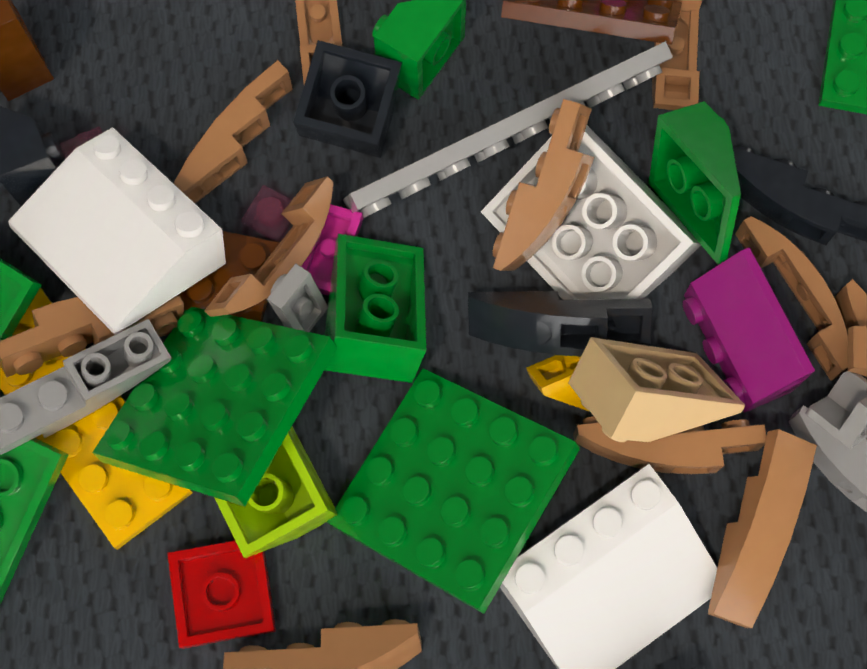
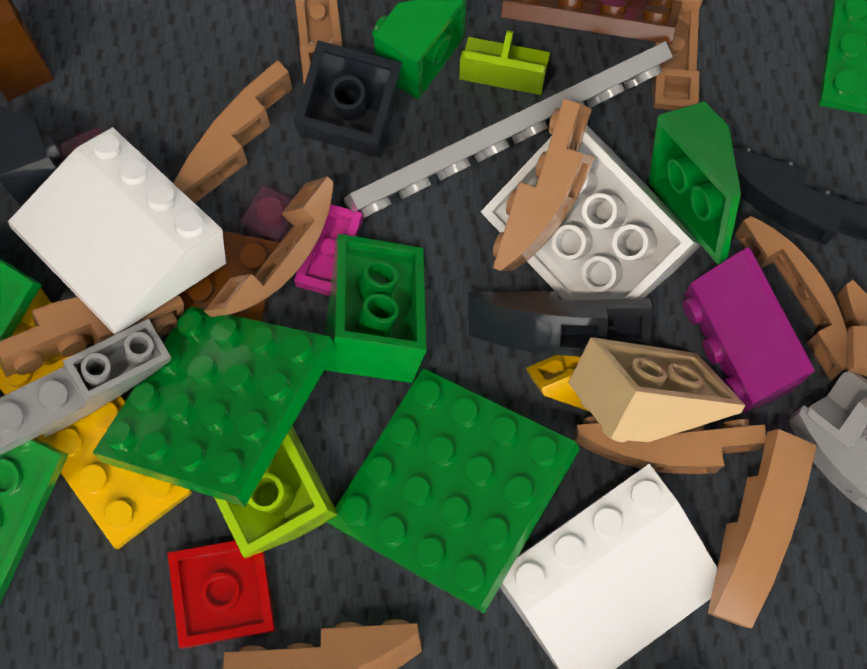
(297, 299): light grey plate -> none
(504, 65): none -> lime panel

